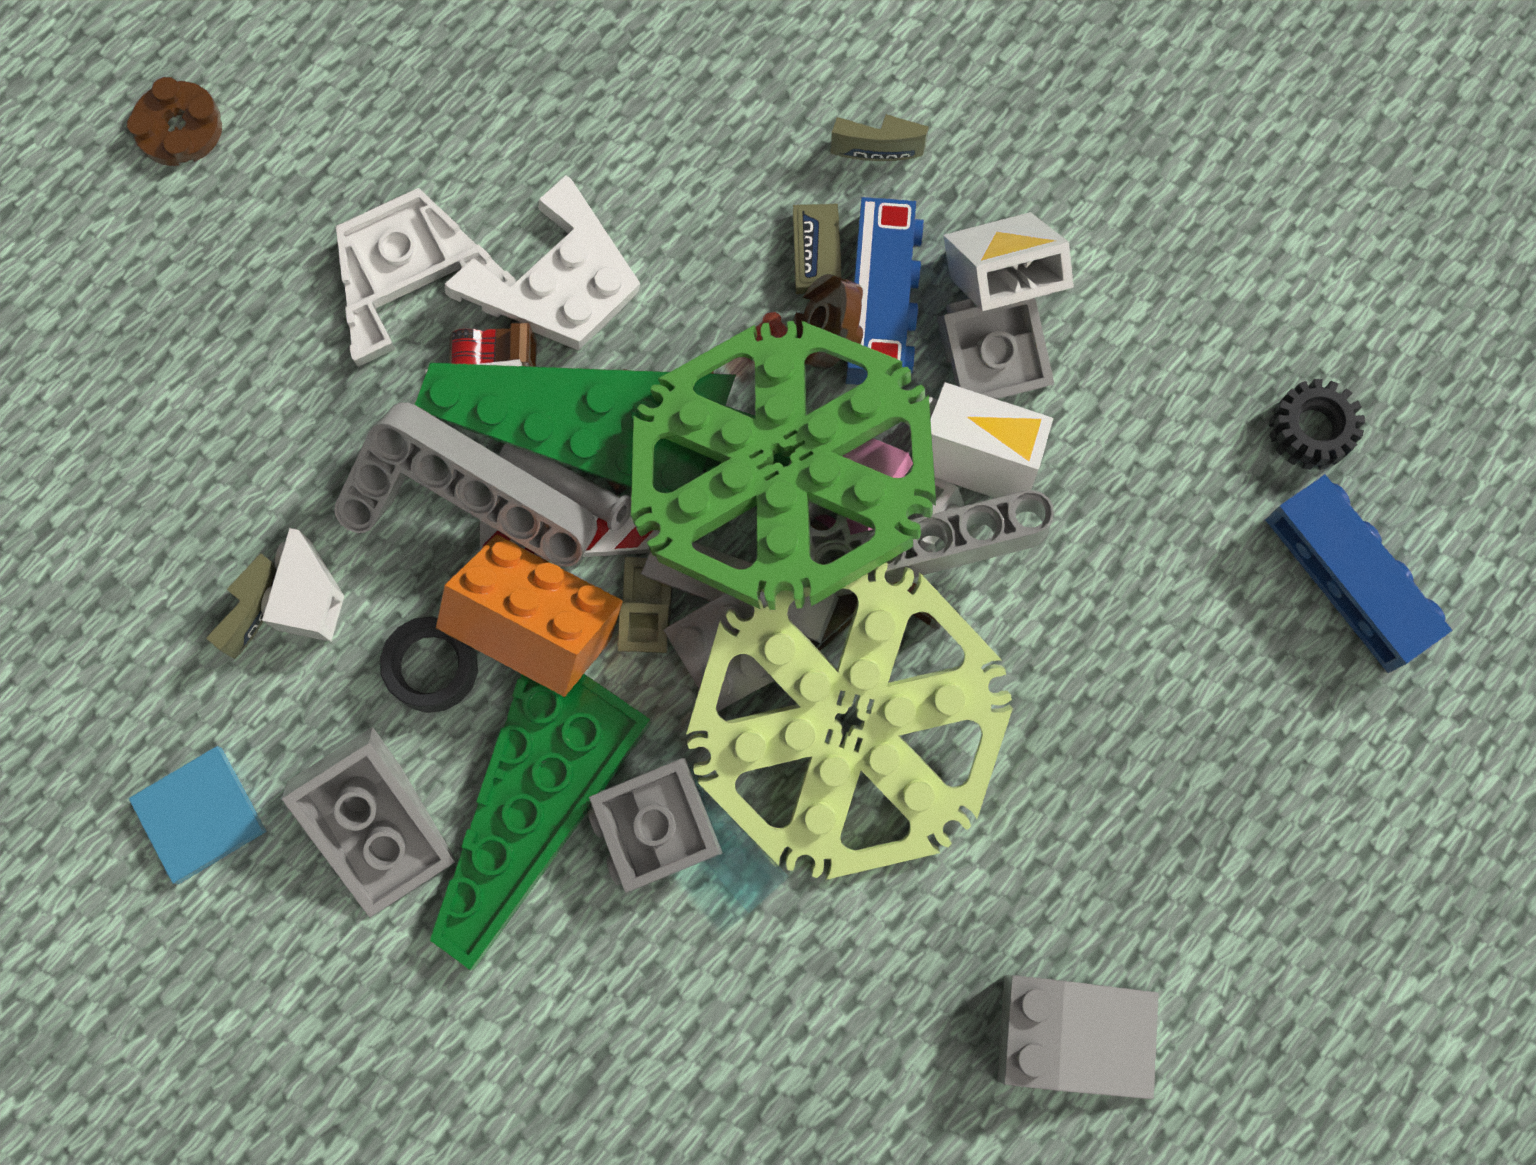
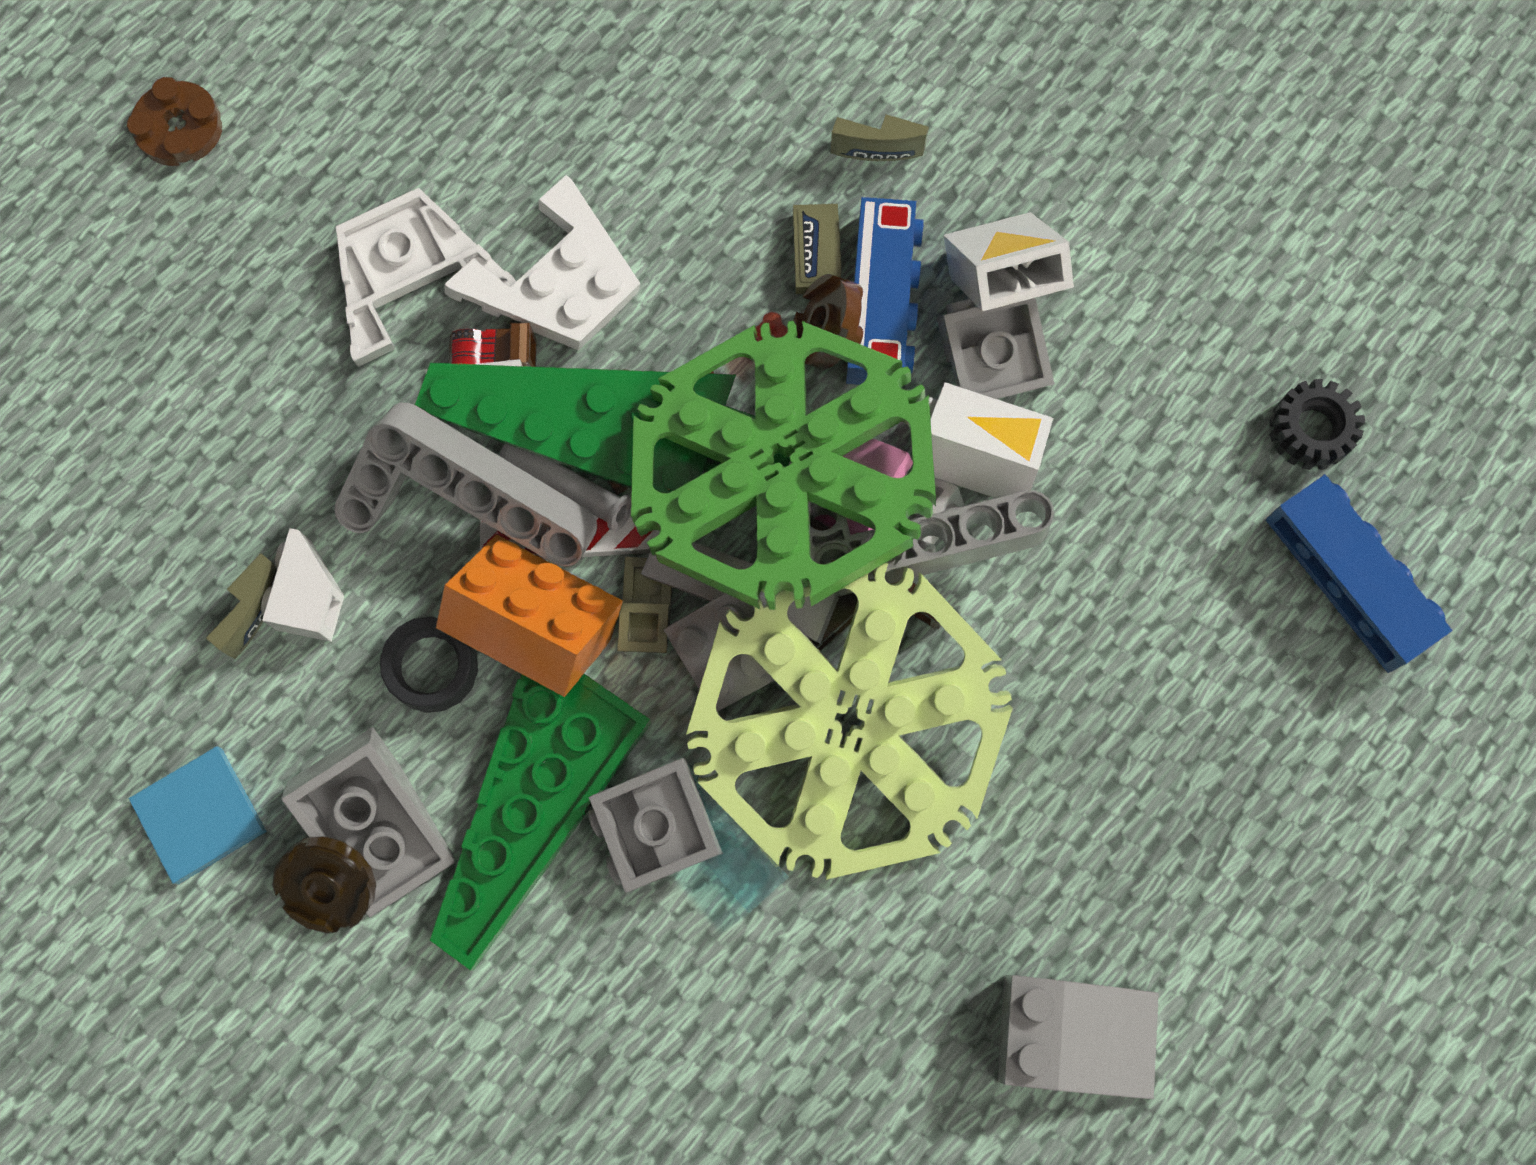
(324, 884): none -> dark brown tile

